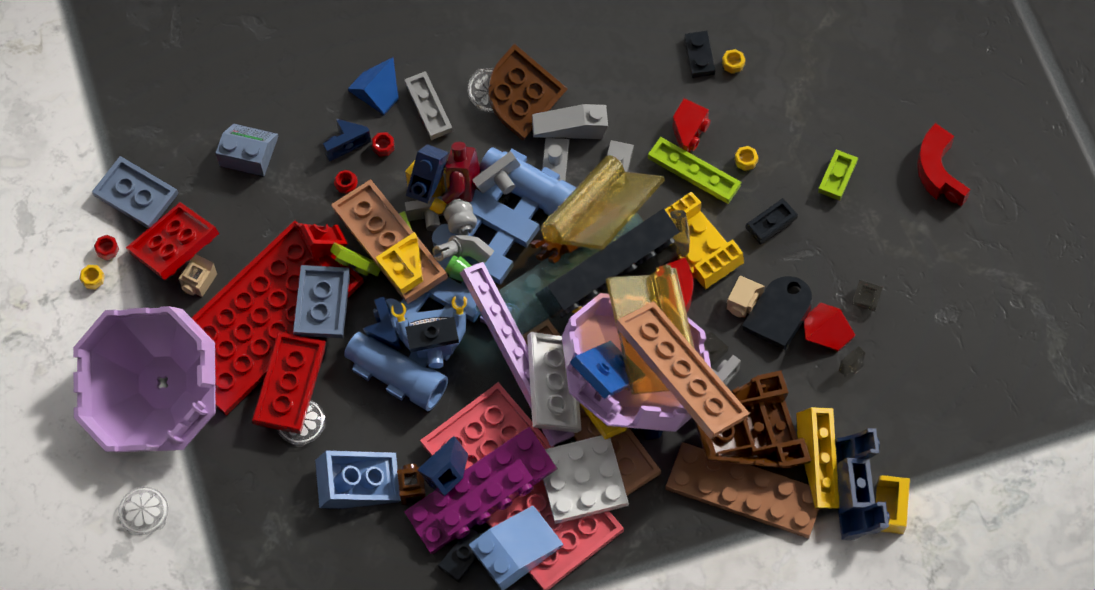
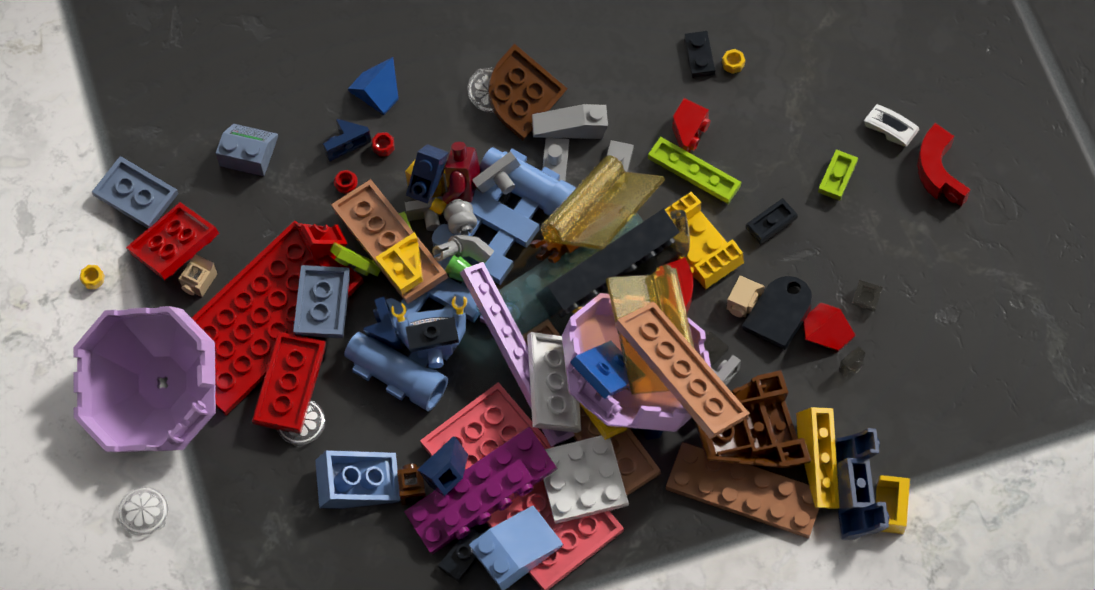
(106, 247): red tile -> none
(428, 105): light grey plate -> none
(746, 158): yellow tile -> none
(892, 124): none -> white slope

